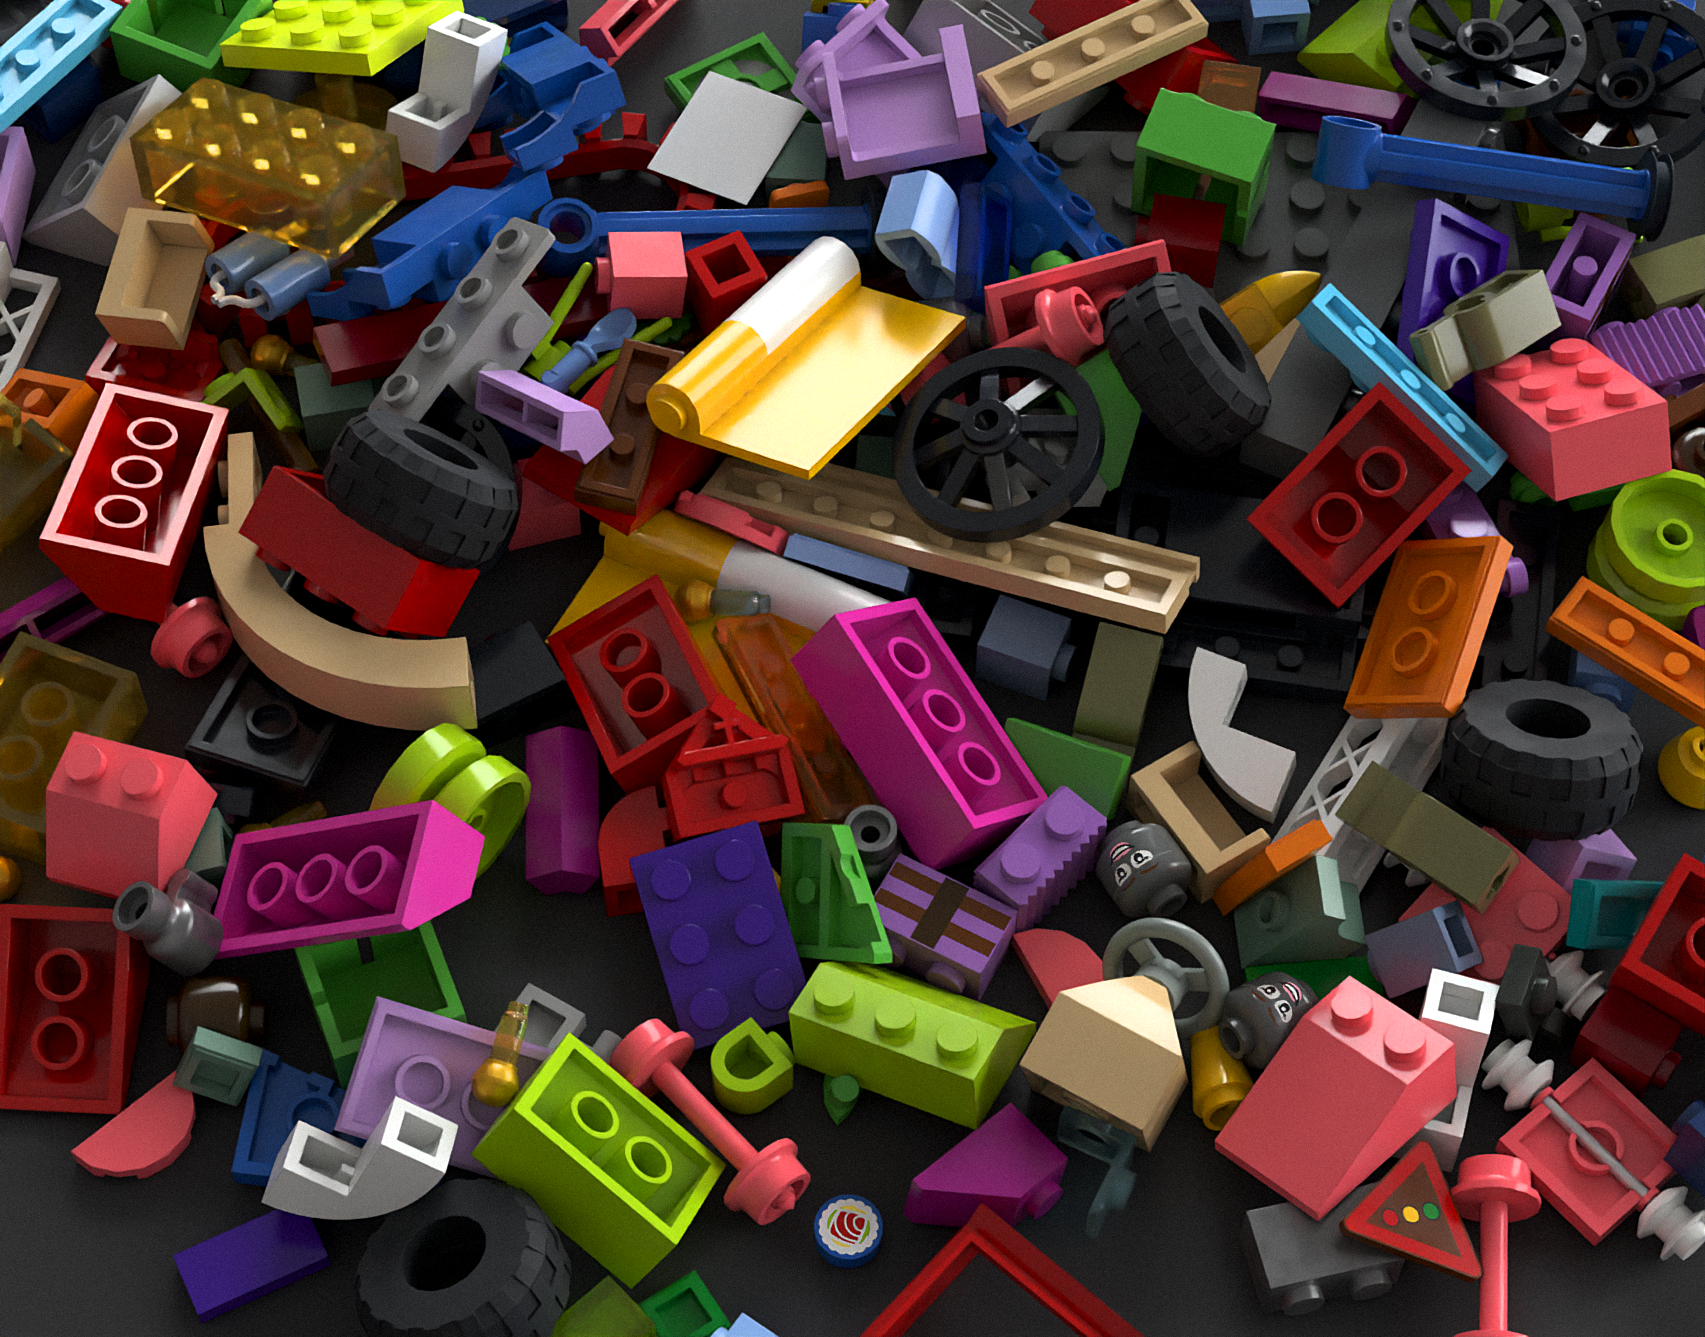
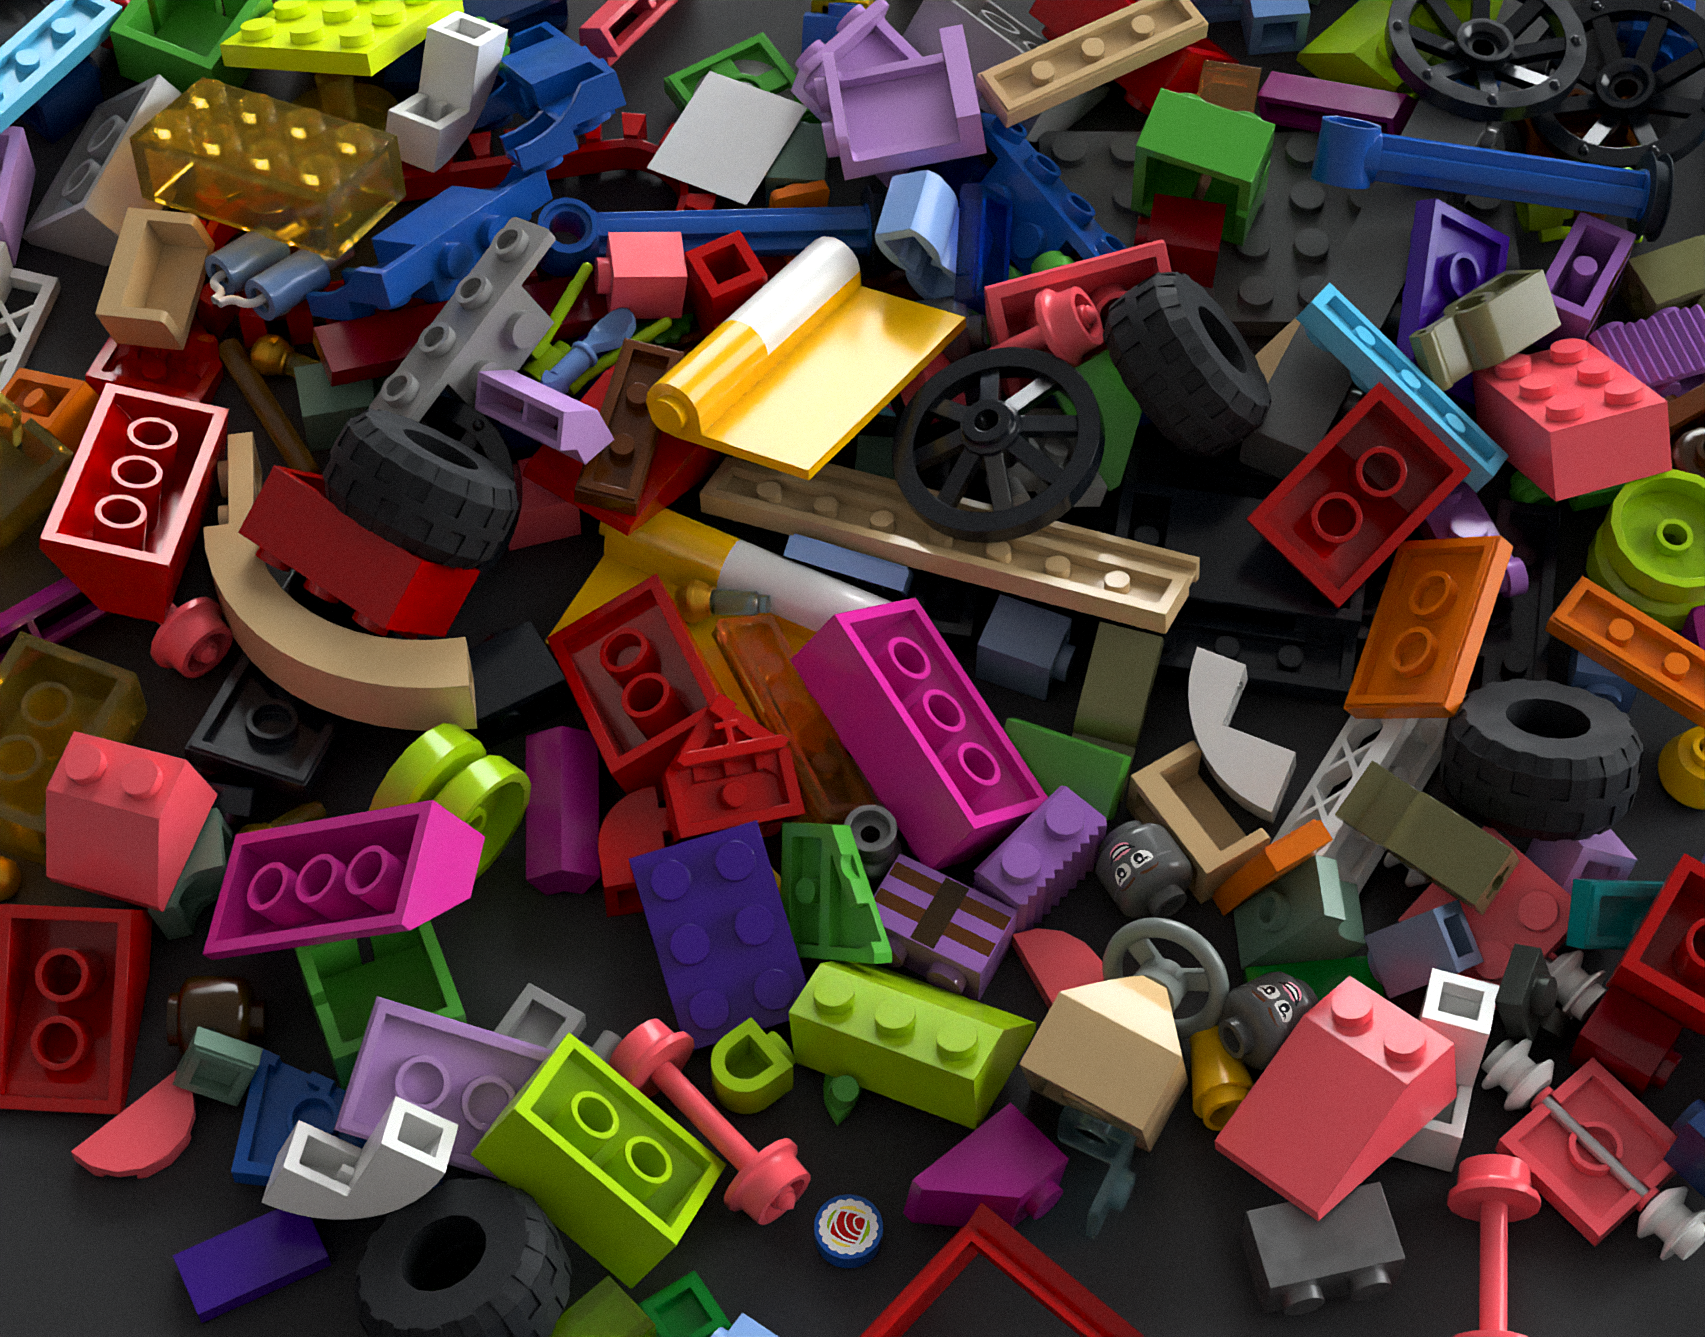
(173, 924): flat silver piece -> none
(233, 389): lime bracket -> none
(497, 1078): piece -> none
(731, 521): coral tile -> none
(1270, 305): yellow plate -> none
(1415, 1217): piece -> none

